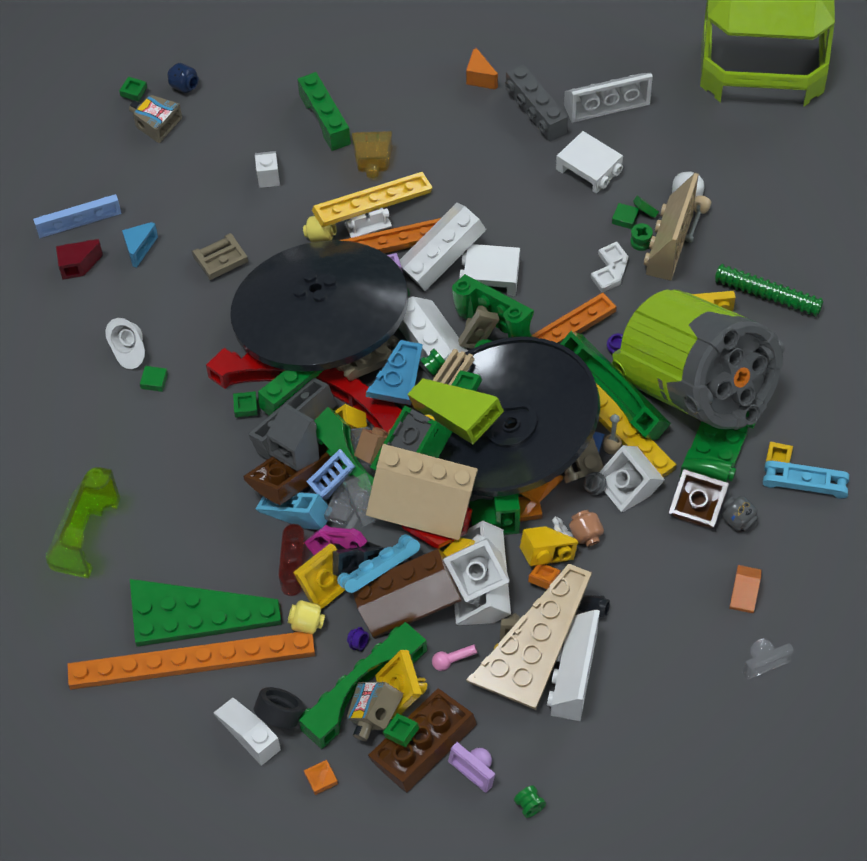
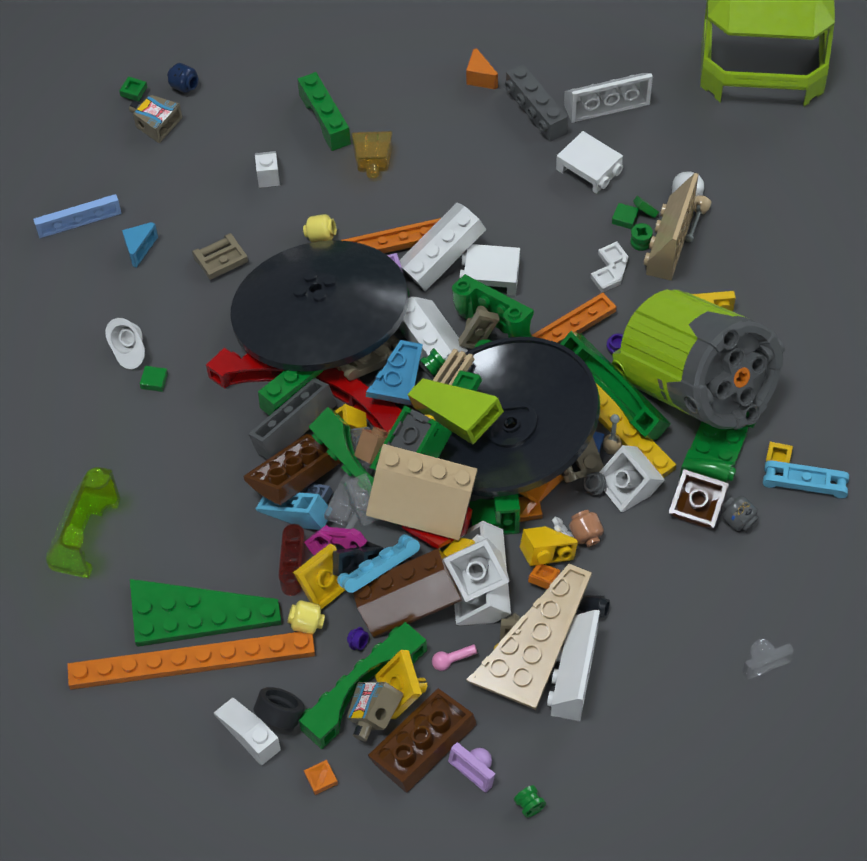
(78, 258): dark red slope -> none
(245, 404): green plate -> none
(293, 438): dark grey slope -> none
(315, 480): light blue slope -> none
(363, 225): white hinge -> none
(371, 199): yellow plate -> none
(401, 730): green plate -> none
(745, 589): orange slope -> none
(769, 290): green piece -> none

